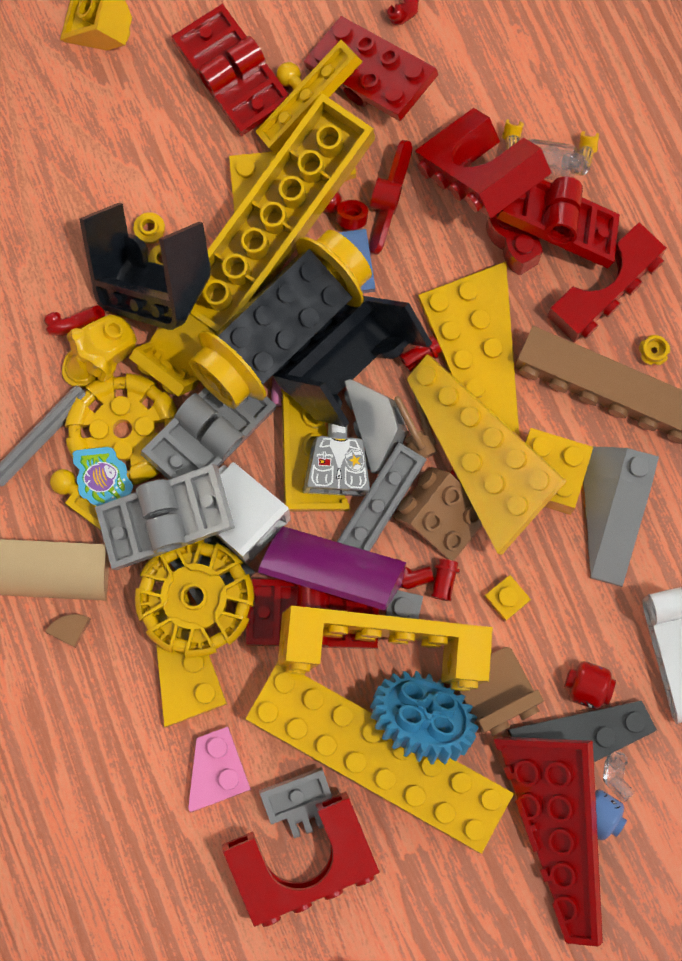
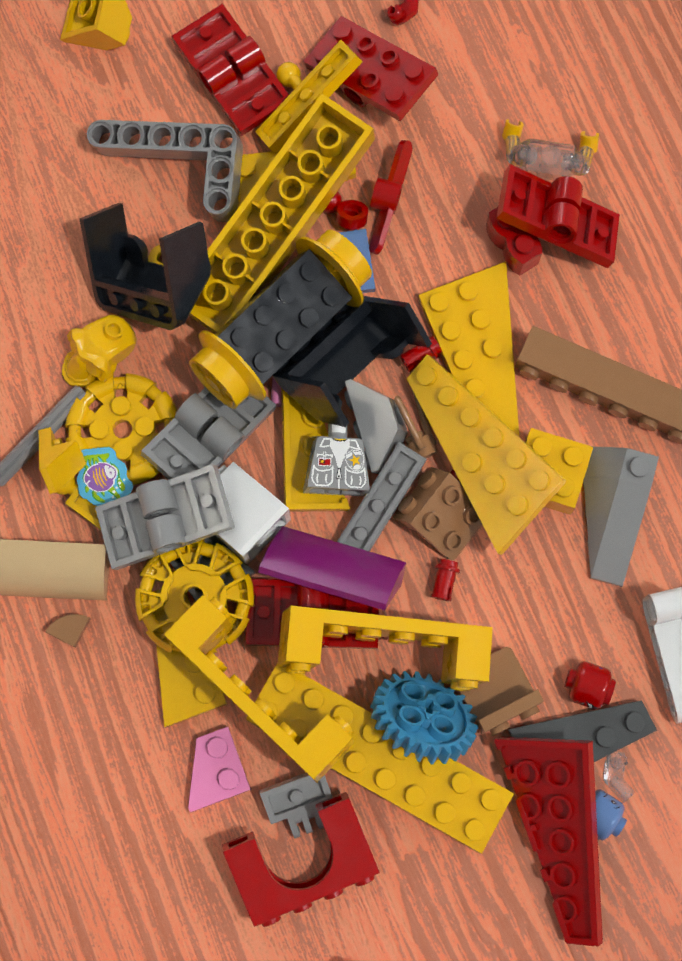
(58, 460): none -> yellow slope
(61, 327): red arm -> none
(149, 236): yellow plate -> none
(169, 356): yellow bracket -> none
(179, 148): none -> light grey beam
(198, 634): none -> yellow plate
(405, 605): light grey plate -> none
(417, 577): red arm -> none
(489, 185): red arch -> none
(507, 598): yellow plate -> none
(580, 309): red arch -> none
(660, 344): yellow plate -> none

